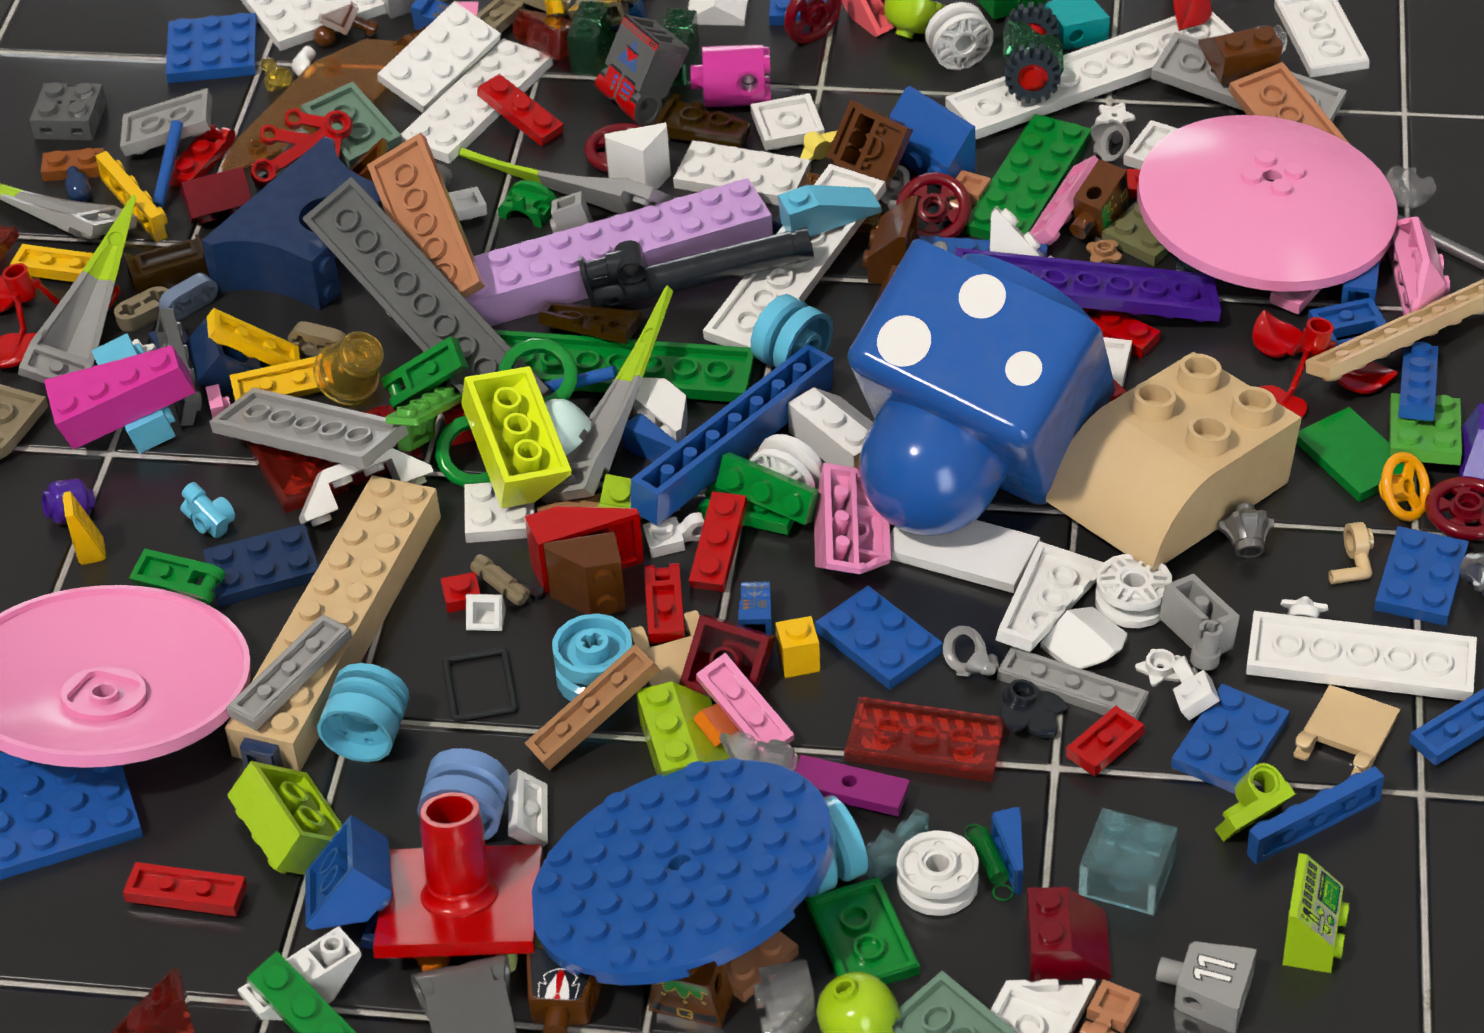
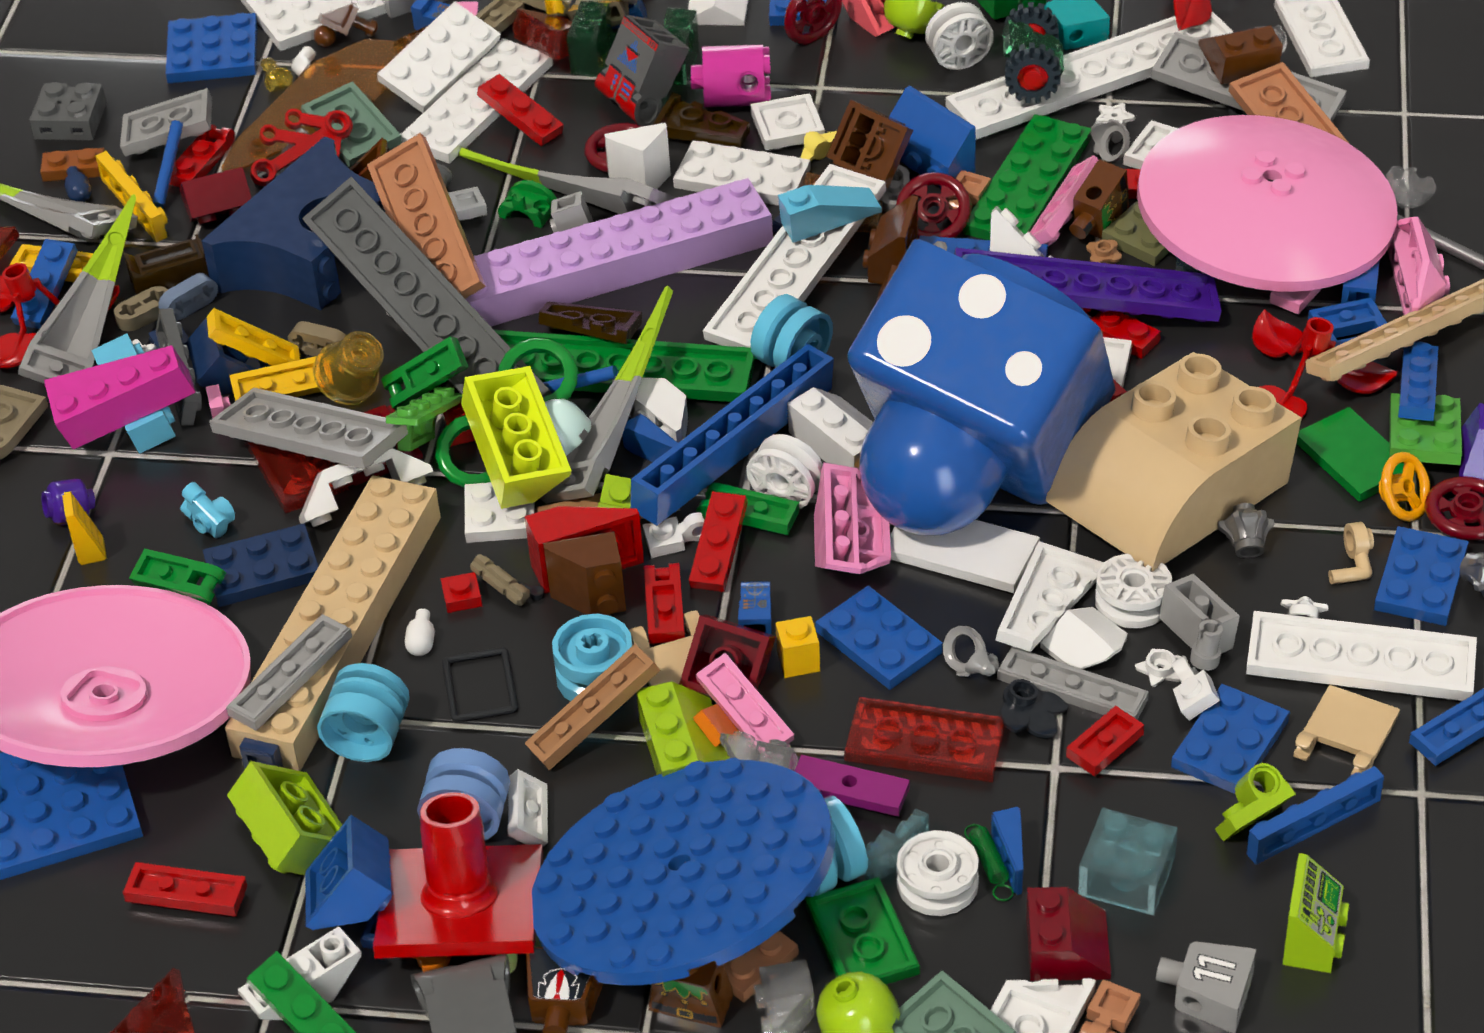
(52, 269): none -> blue plate
(420, 634): none -> white cylinder
(485, 612): white slope -> none
(627, 278): black piece -> none
(767, 488): green plate -> none

